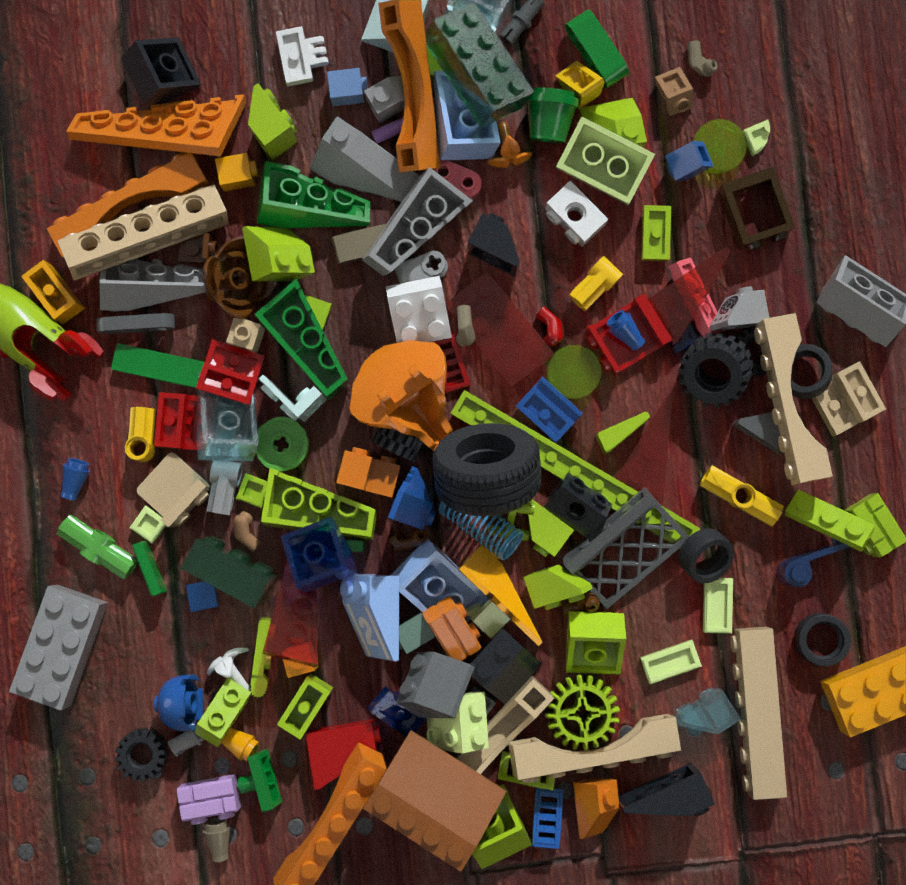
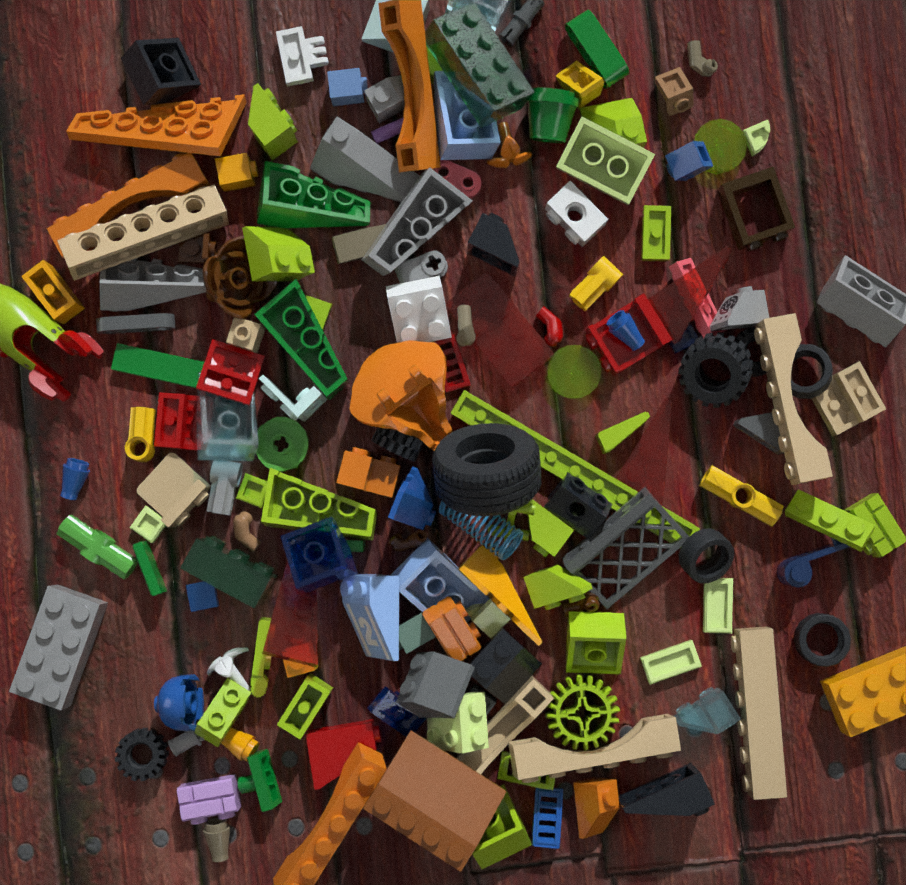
(549, 409): blue plate -> none

